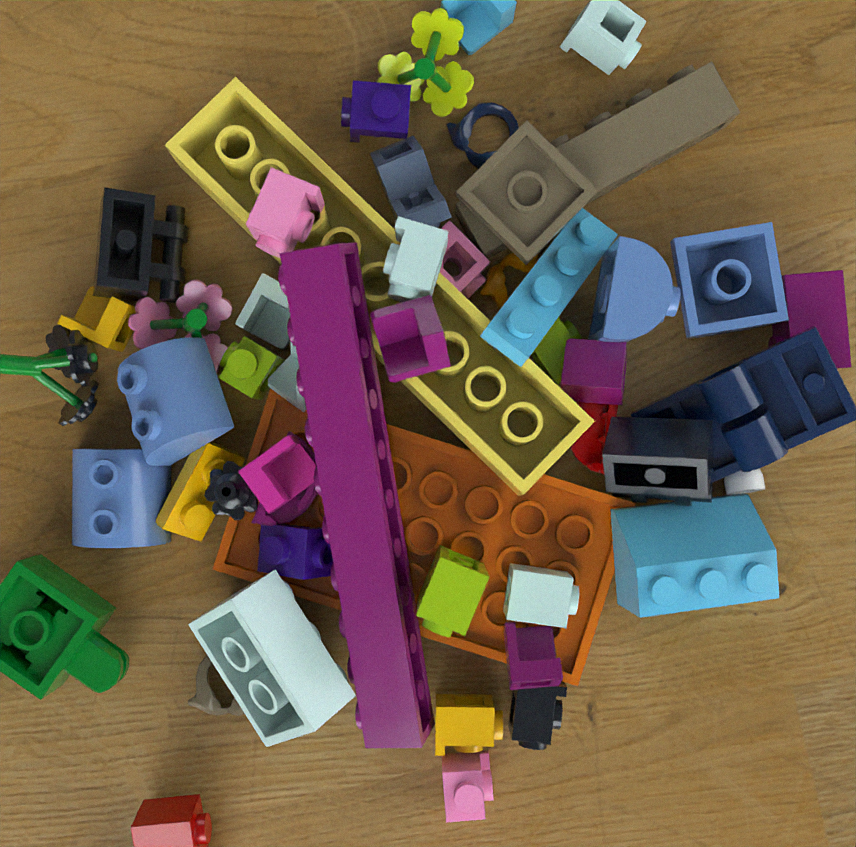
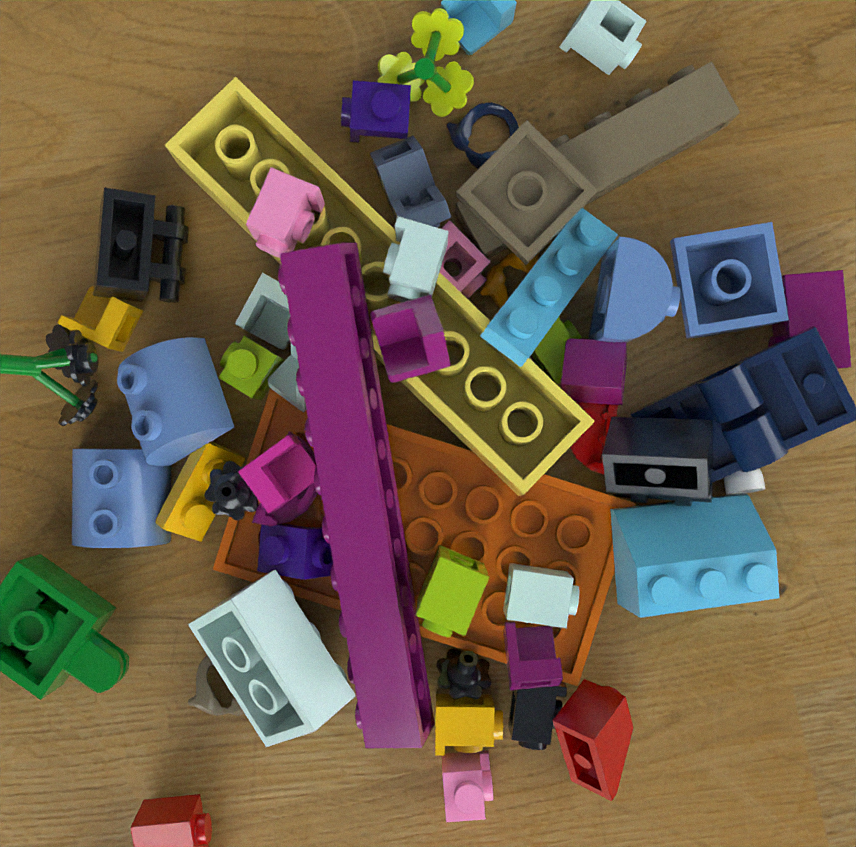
(201, 307): bright pink plant -> none
(463, 674): none -> black plant
(595, 737): none -> red slope

